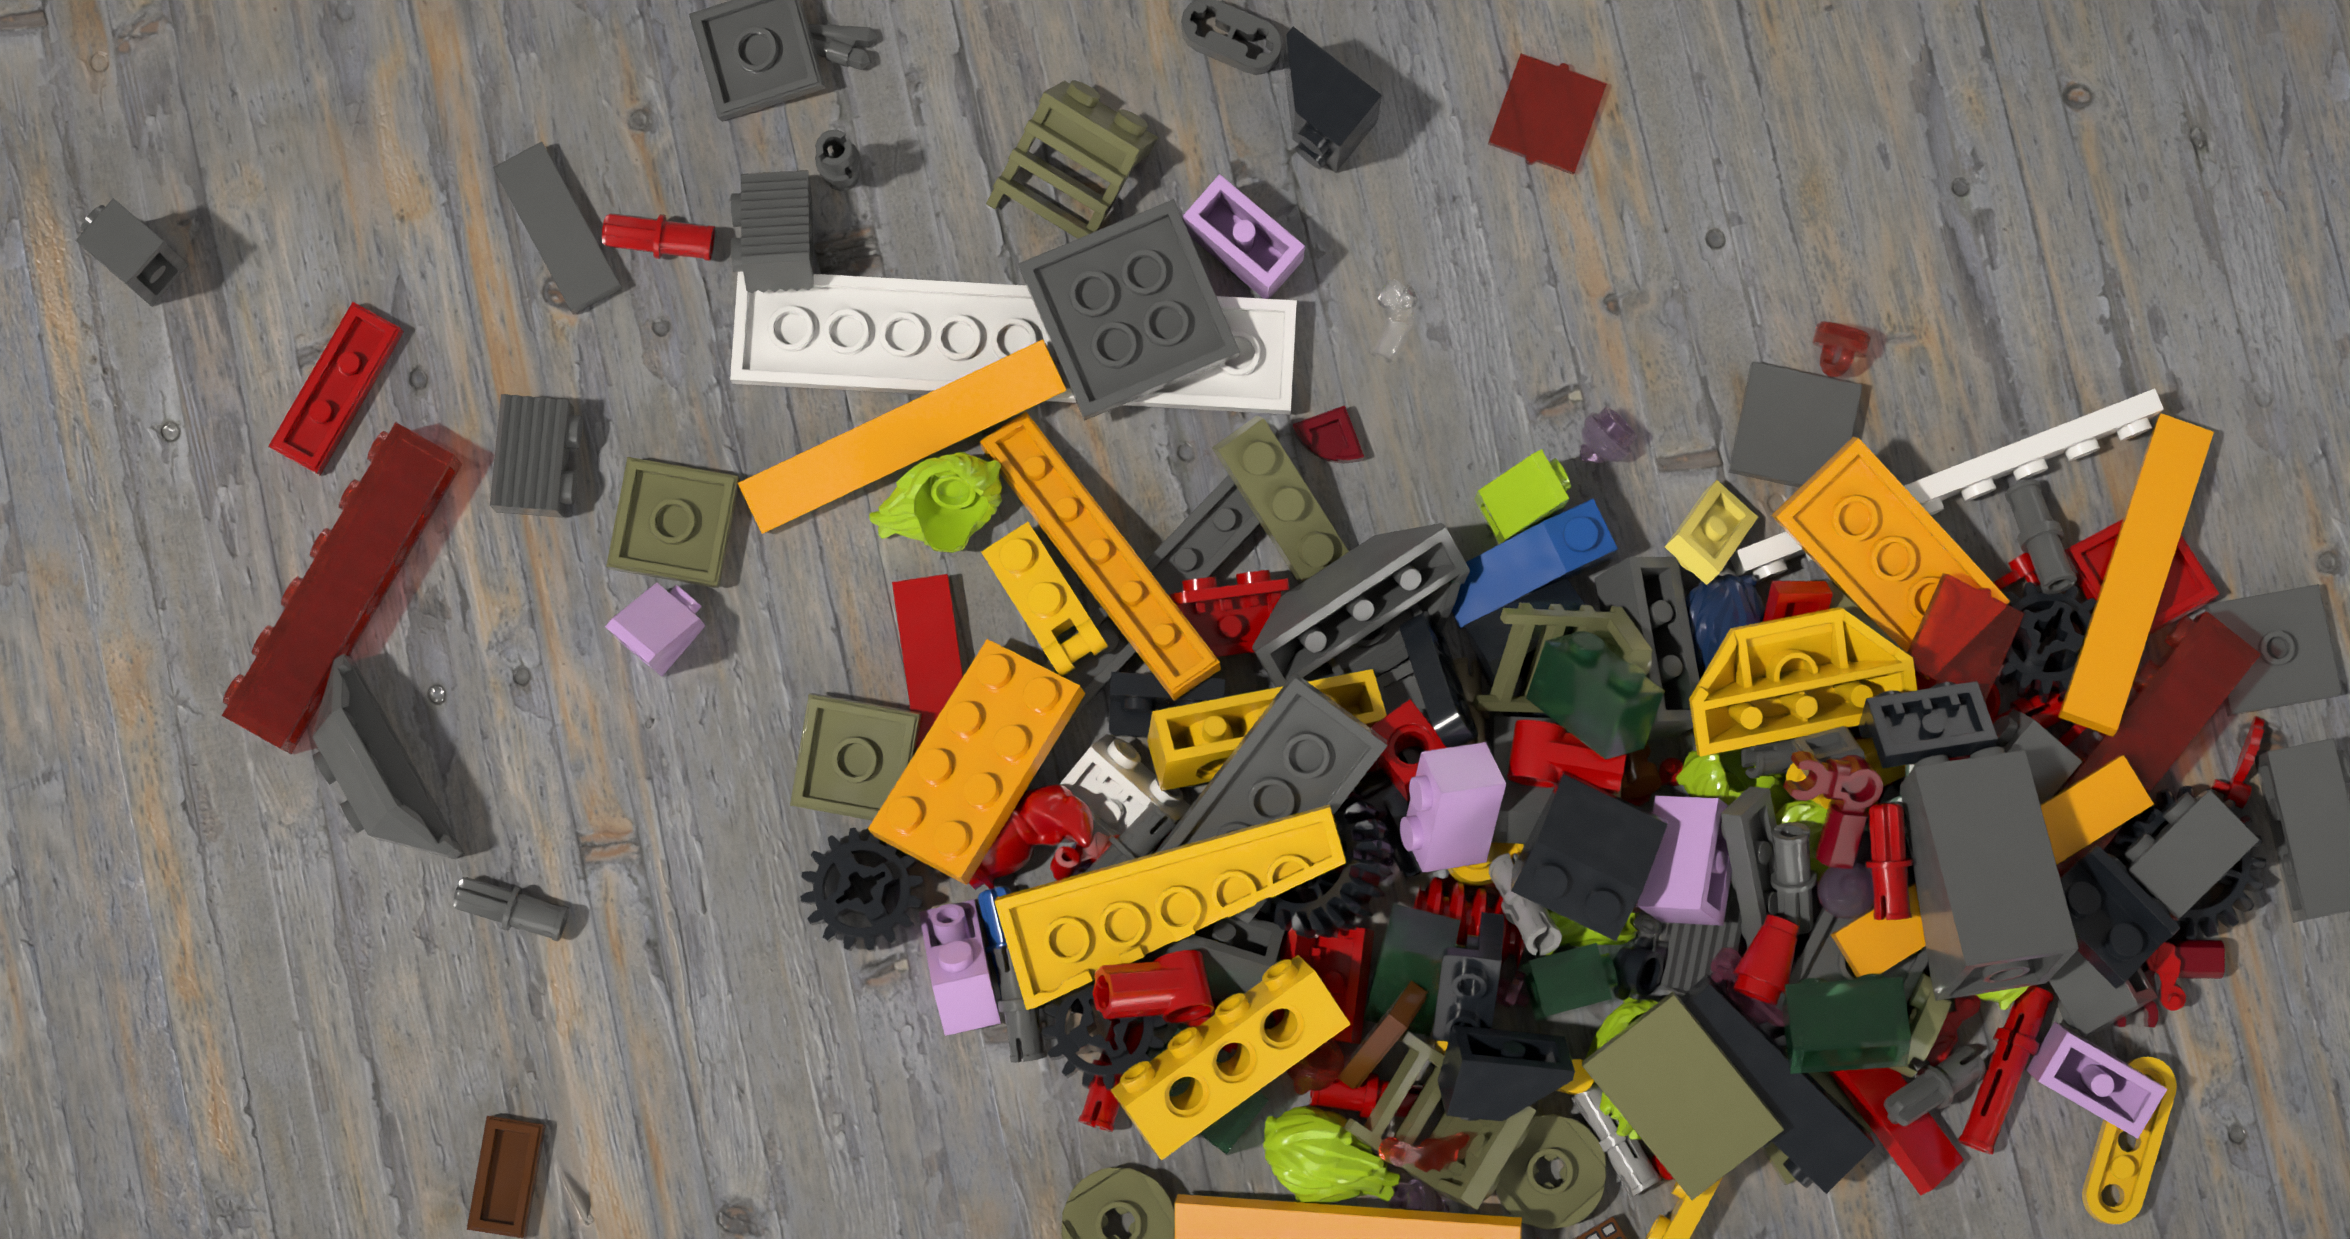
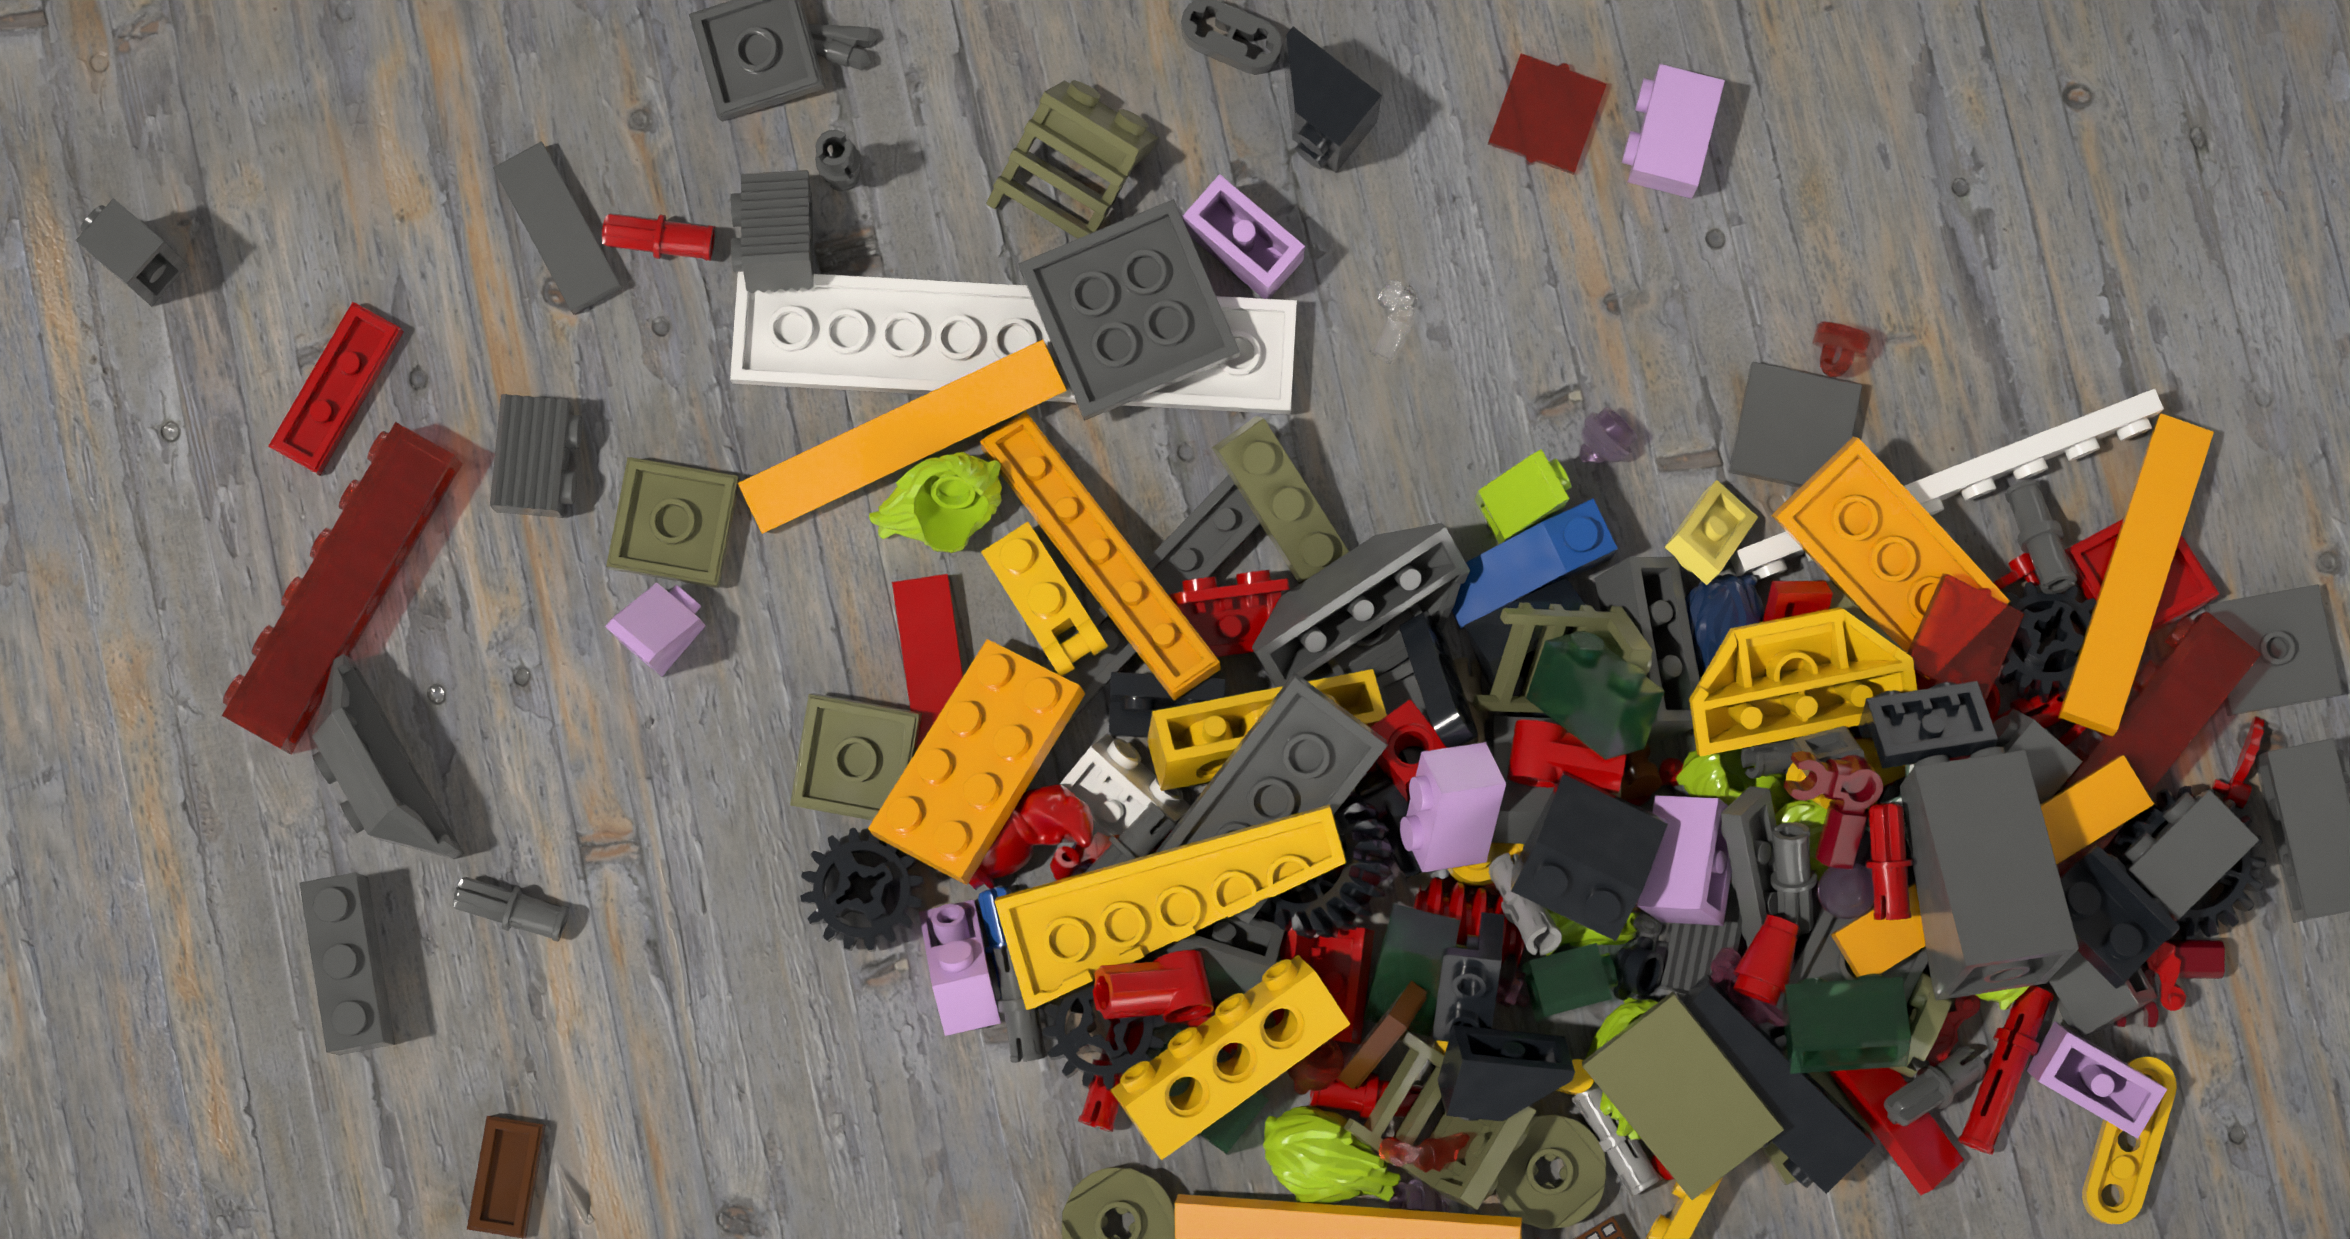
(347, 963): none -> dark grey brick
(1330, 436): dark red tile -> none
(1674, 130): none -> lavender brick

